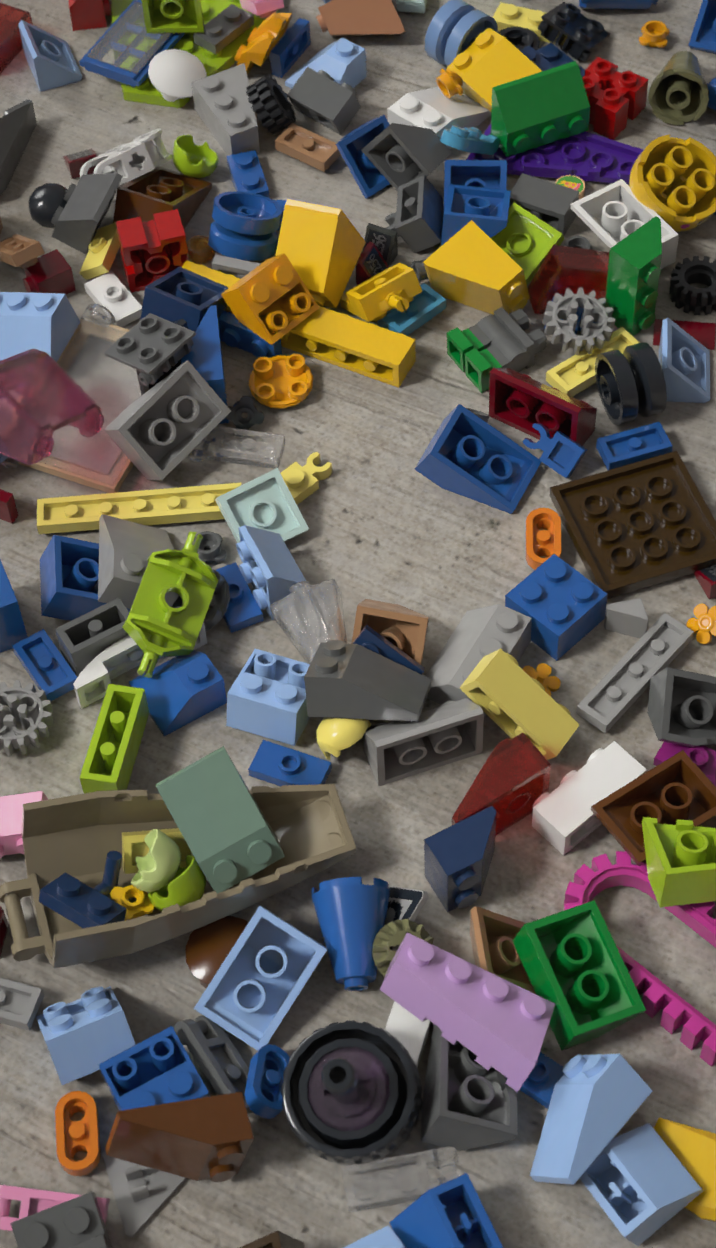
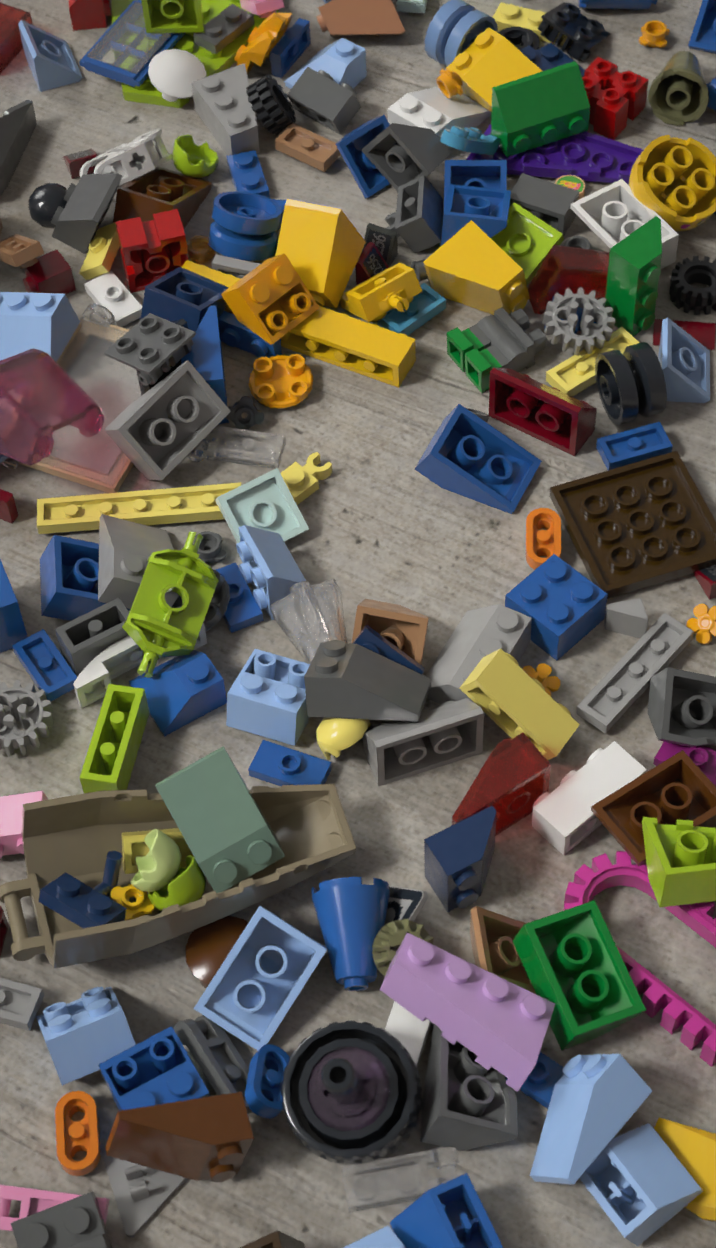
(559, 452): blue plate -> none

